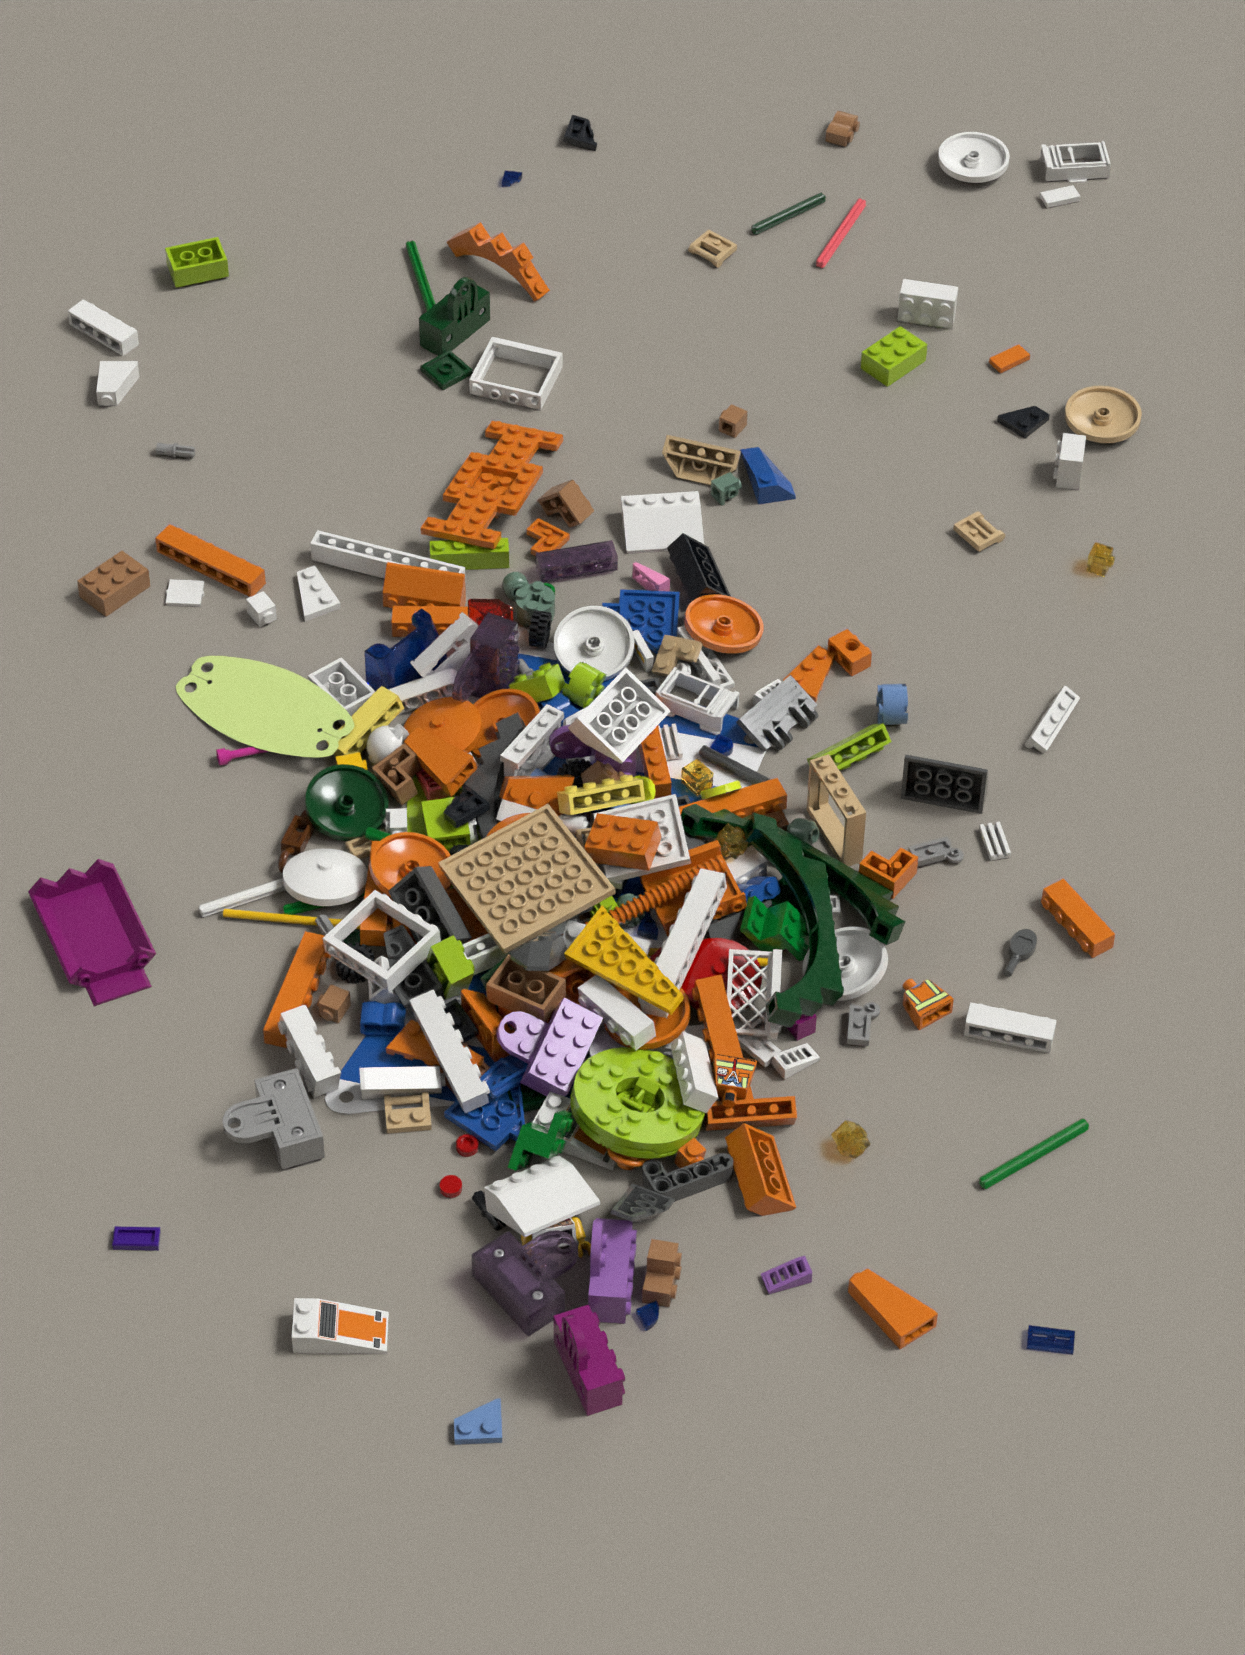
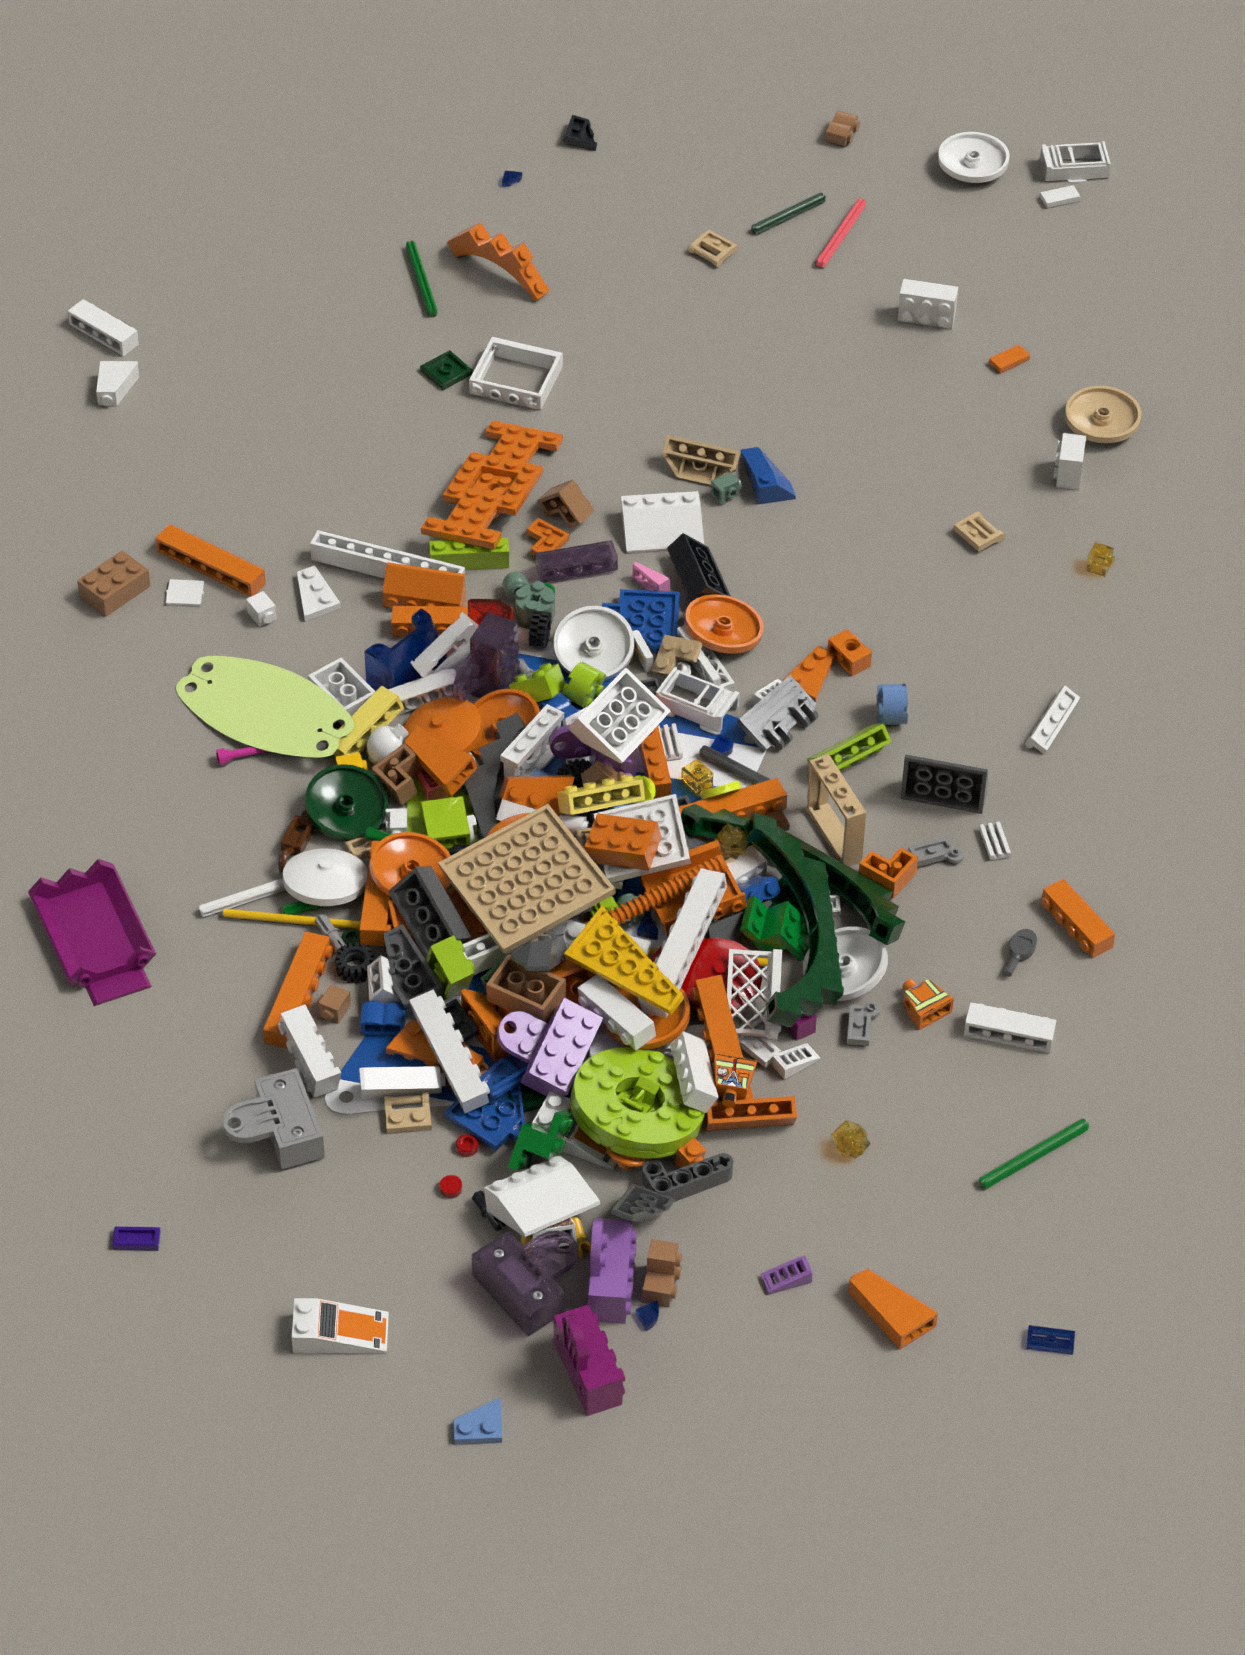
(175, 450): light grey axle -> none
(197, 262): lime brick -> none
(384, 979): white window -> none
(454, 317): dark green brick -> none
(465, 807): black wing -> none
(732, 421): medium nougat brick -> none
(759, 1171): orange slope -> none
(804, 830): sand green head -> none
(894, 356): lime brick -> none
(1024, 420): black wing -> none

